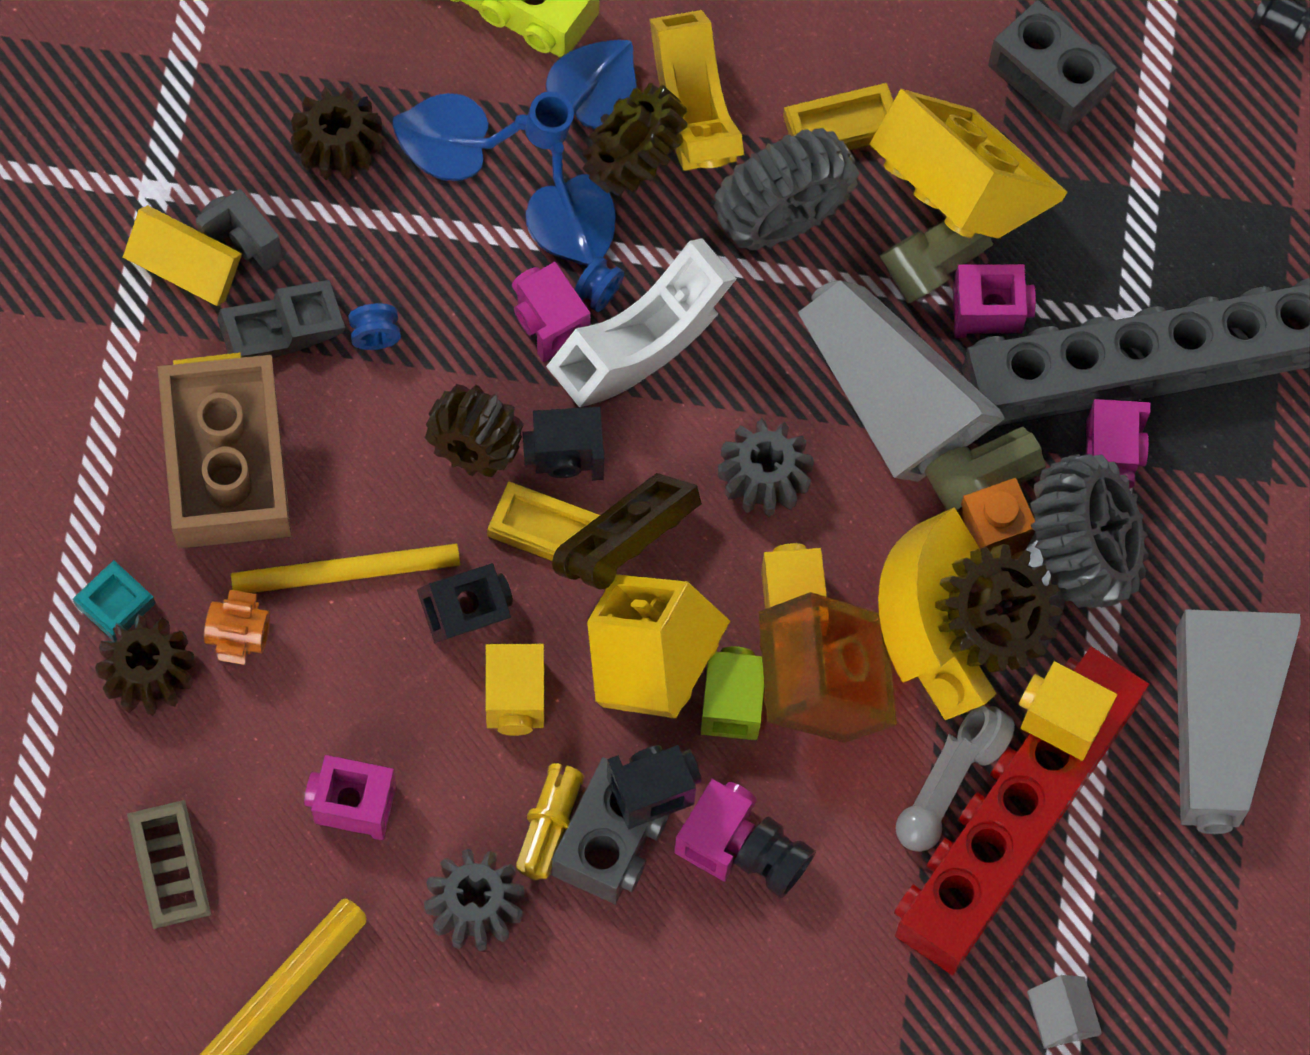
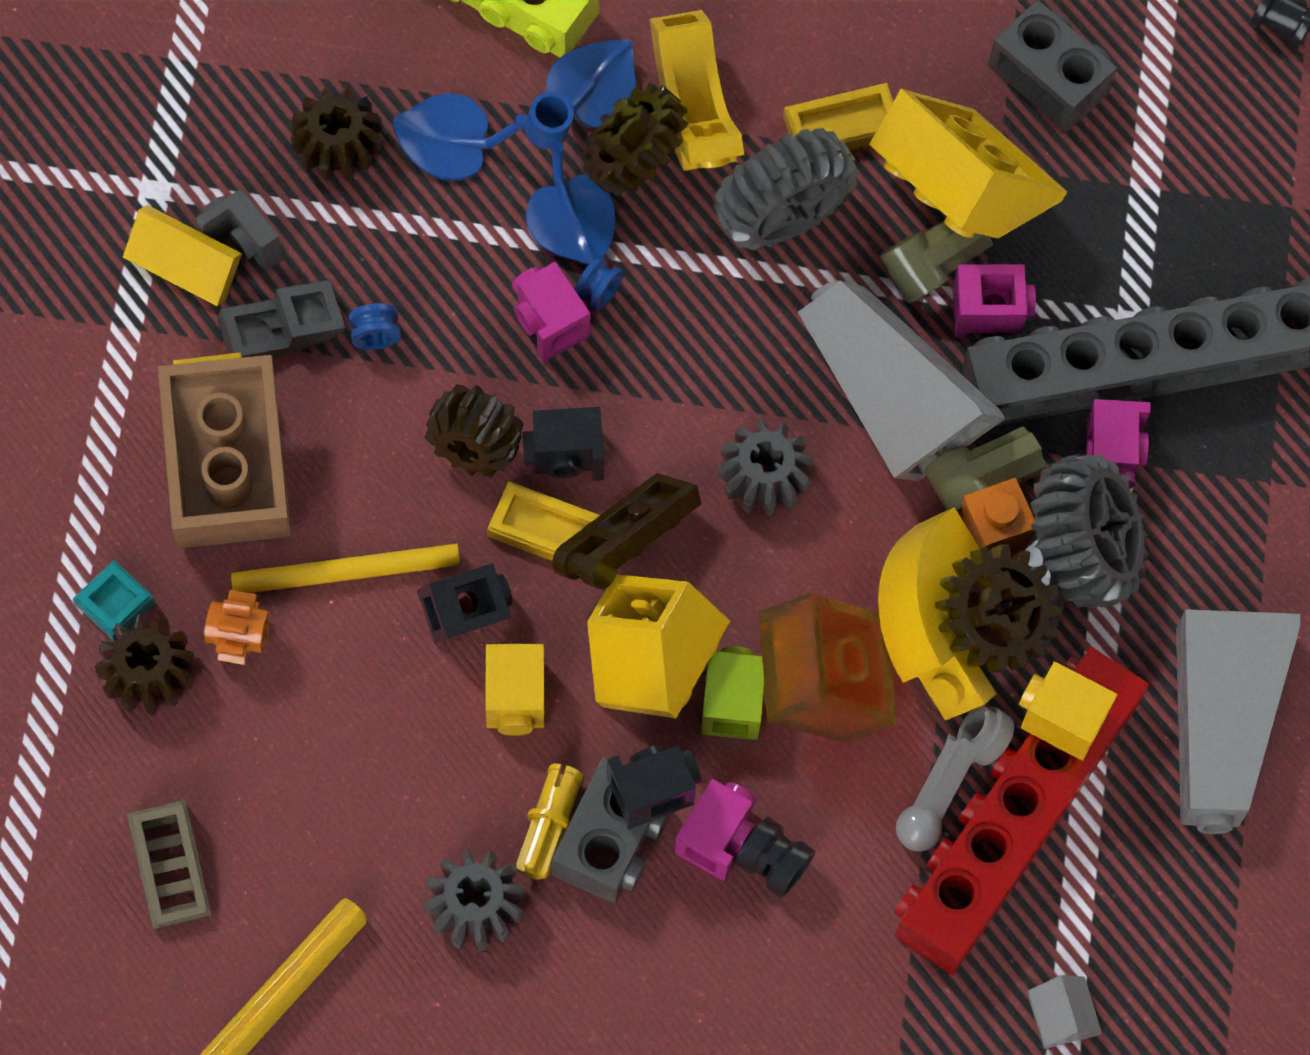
(340, 777): dark pink brick -> none
(629, 347): white arch -> none
(791, 573): yellow brick -> none

